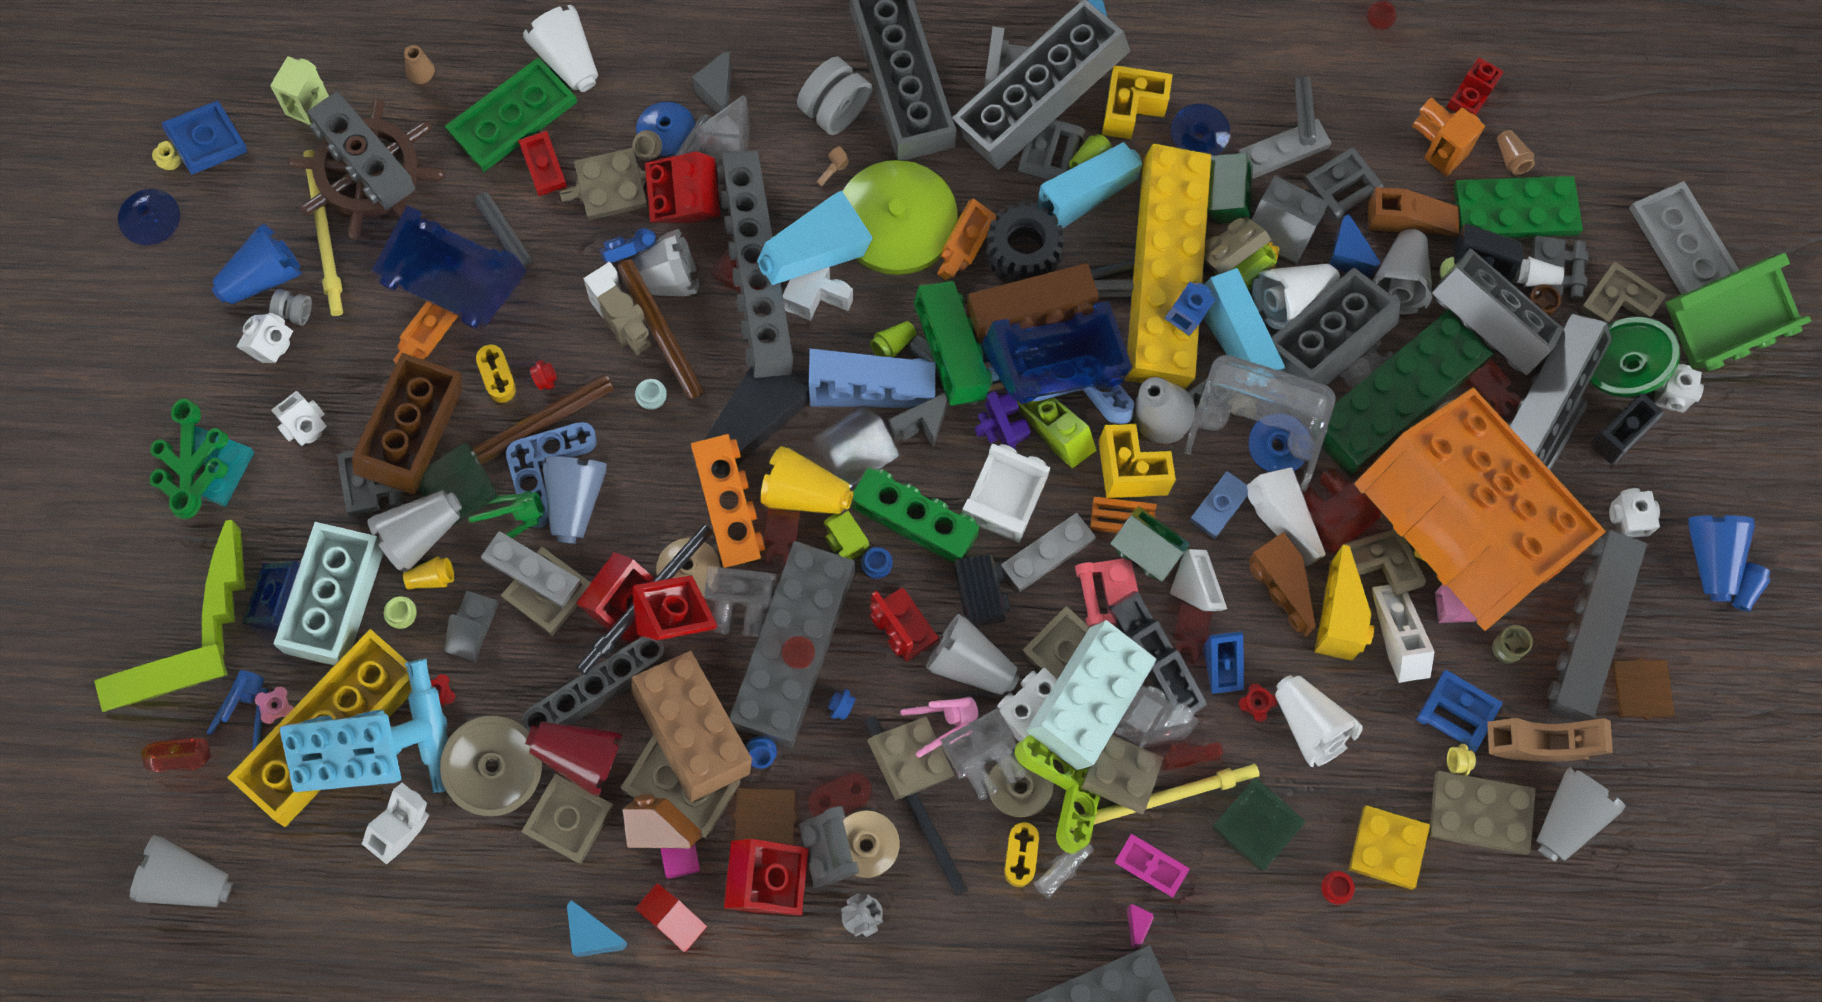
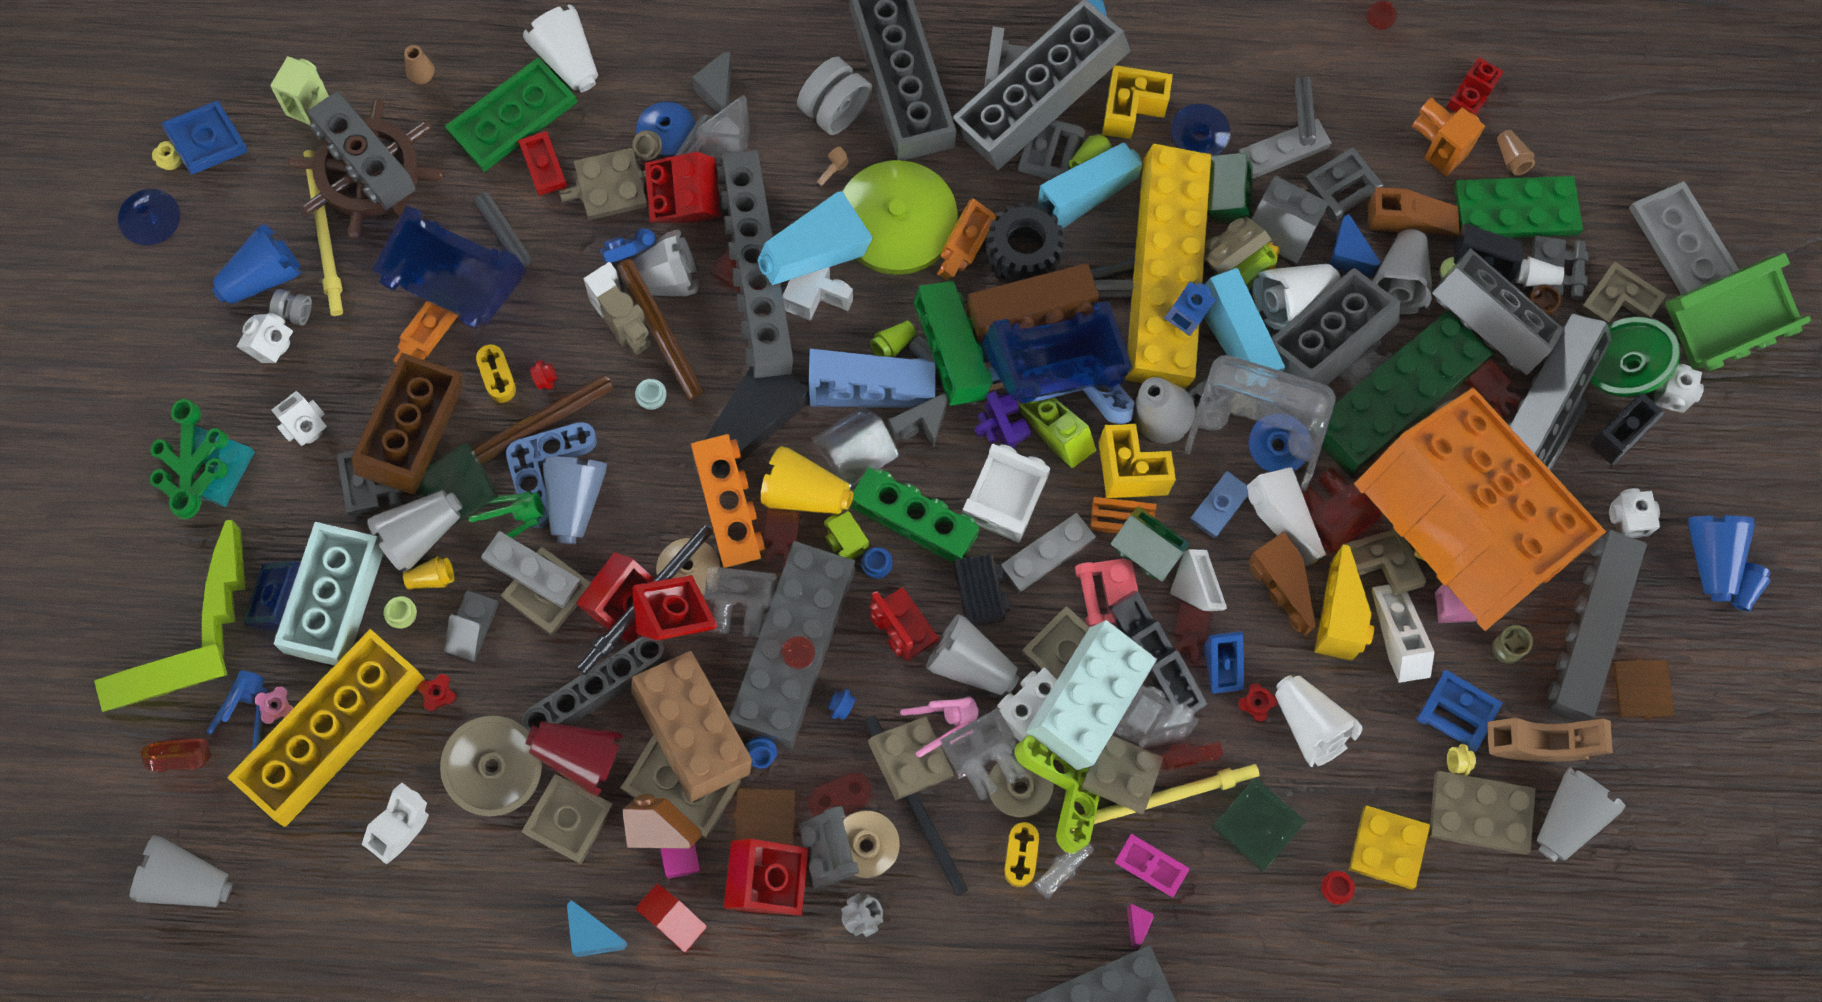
(365, 747): medium azure plate -> none

